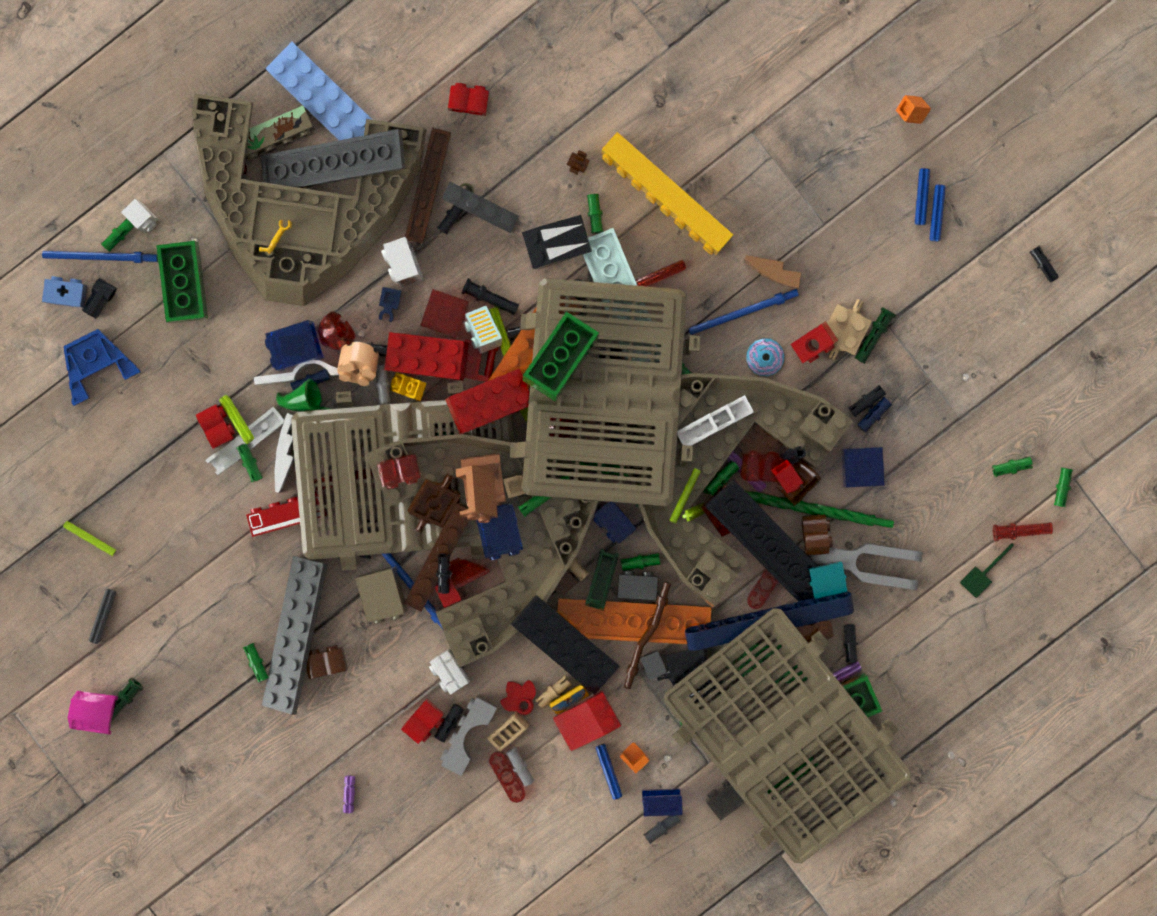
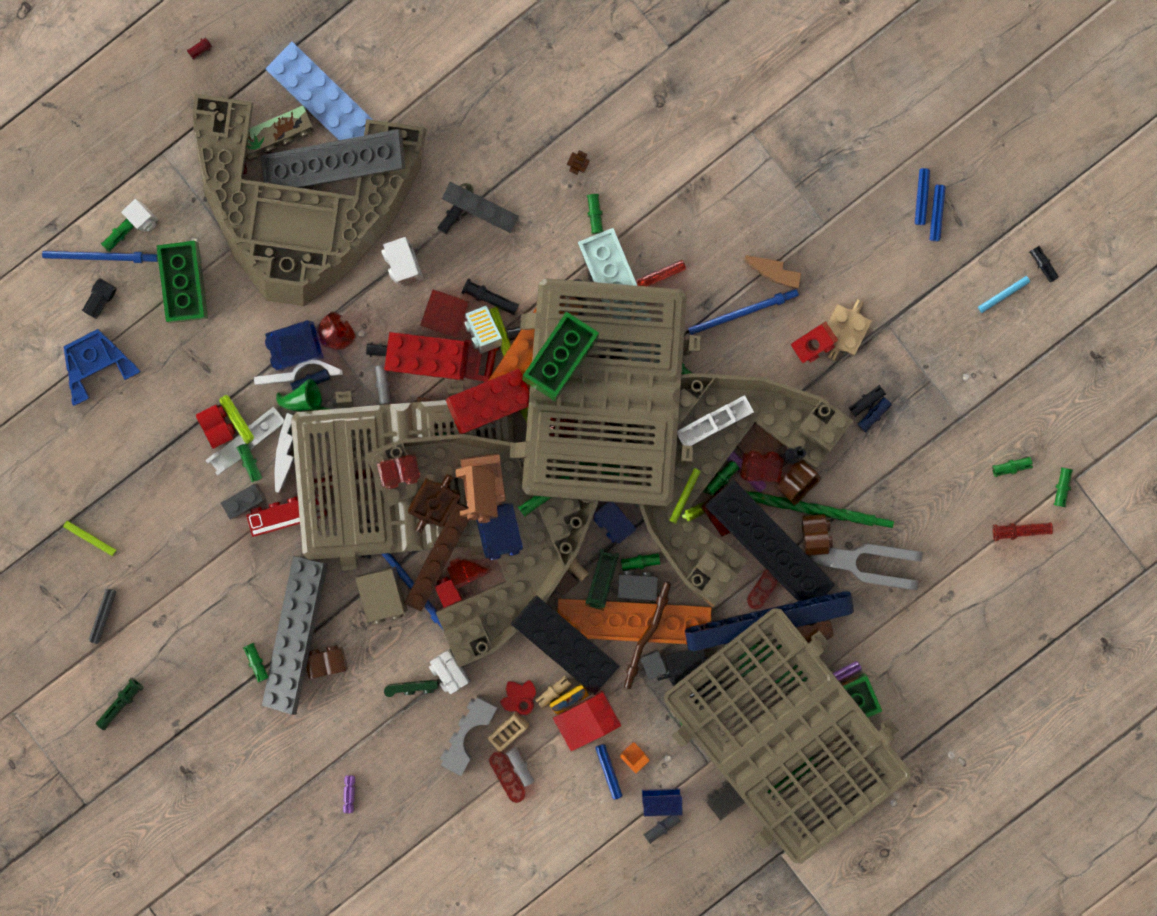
(75, 297): medium blue brick -> none
(91, 712): dark pink slope -> none
(199, 48): none -> dark red pin
(243, 501): none -> dark grey brick
(275, 240): yellow piece -> none
(358, 363): light nougat brick -> none
(389, 300): dark blue plate -> none
(407, 386): yellow slope -> none
(410, 687): none -> dark green plate
(422, 721): red brick -> none
(427, 185): reddish brown plate -> none
(443, 573): black pin -> none
(449, 723): black pin -> none
(468, 100): red brick -> none
(514, 486): tan plate -> none
(556, 242): black slope -> none
(666, 194): yellow brick -> none
(756, 362): dish -> none
(787, 477): red brick -> none
(828, 580): teal piece -> none
(850, 643): black axle -> none
(862, 356): dark green pin -> none
(863, 467): clear blue brick -> none
(913, 109): orange panel -> none
(976, 580): dark green piece -> none
(1004, 294): none -> medium azure bar

